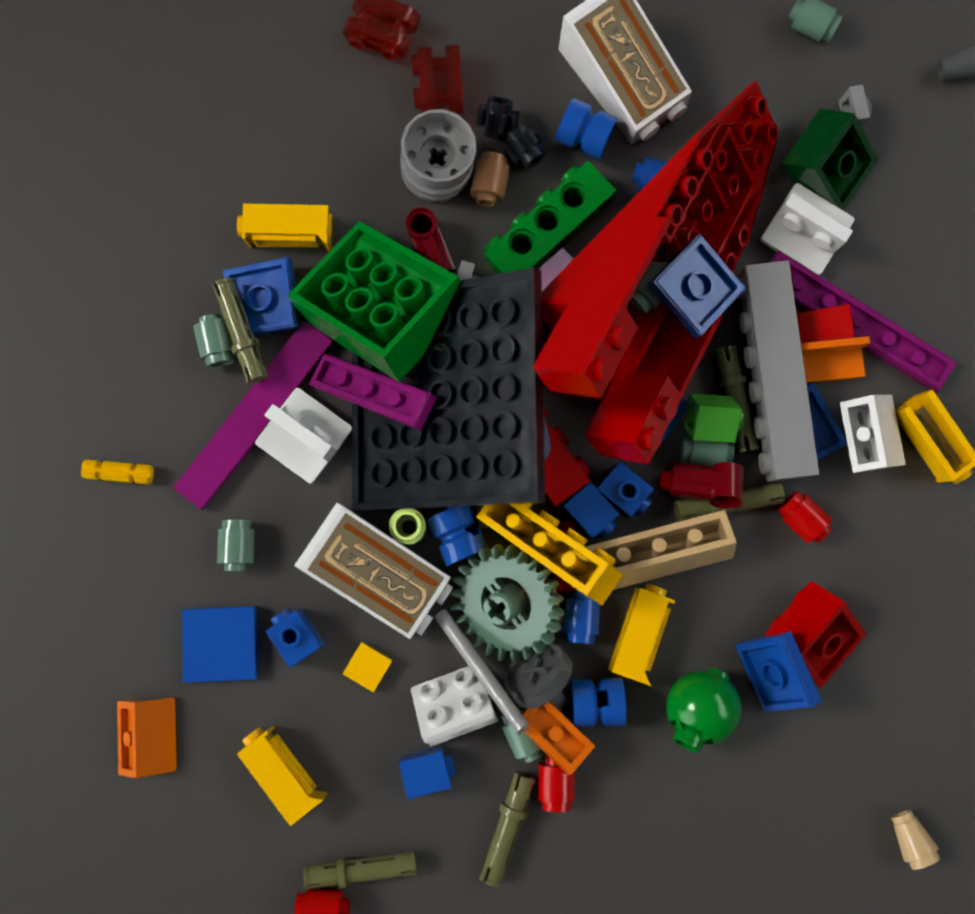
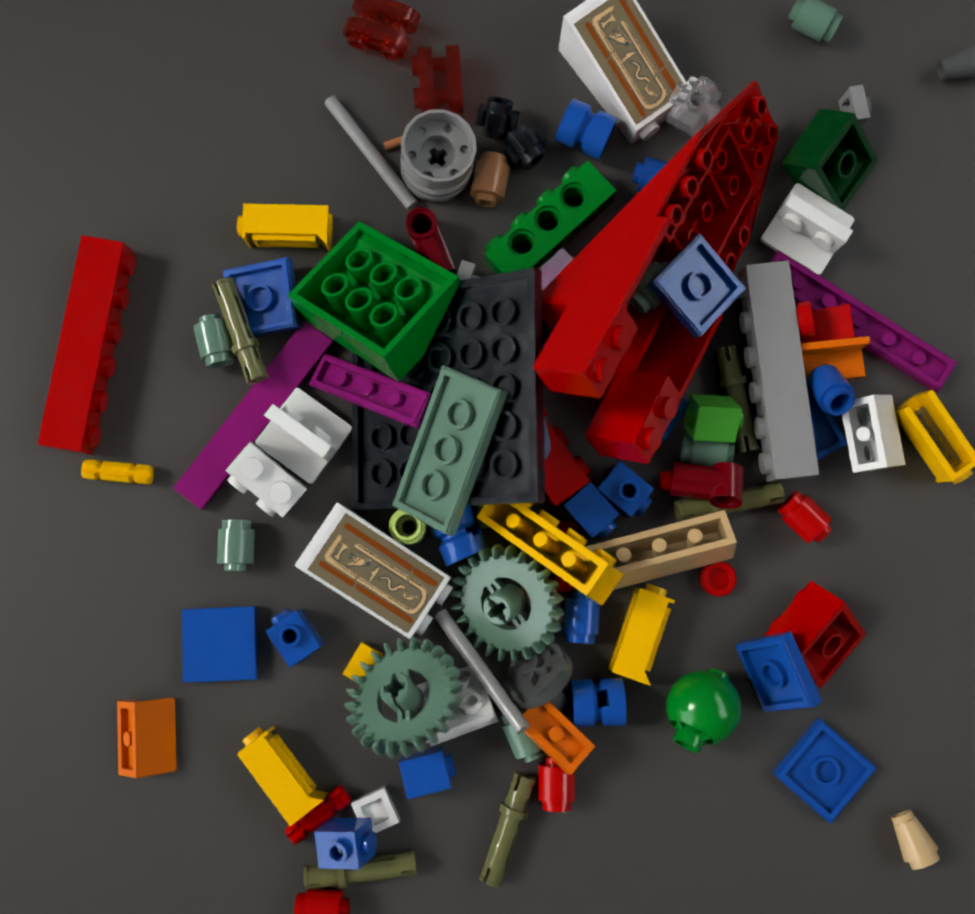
(87, 346): none -> red brick
(265, 479): none -> white brick
(318, 815): none -> red axle
(345, 843): none -> blue brick
(371, 152): none -> light grey bar
(378, 807): none -> white tile
(392, 682): none -> sand green gear
(393, 143): none -> nougat piece
(449, 449): none -> sand green tile
(686, 115): none -> clear brick
(717, 578): none -> red tile
(805, 319): none -> red tile
(824, 770): none -> blue tile
(830, 390): none -> blue brick

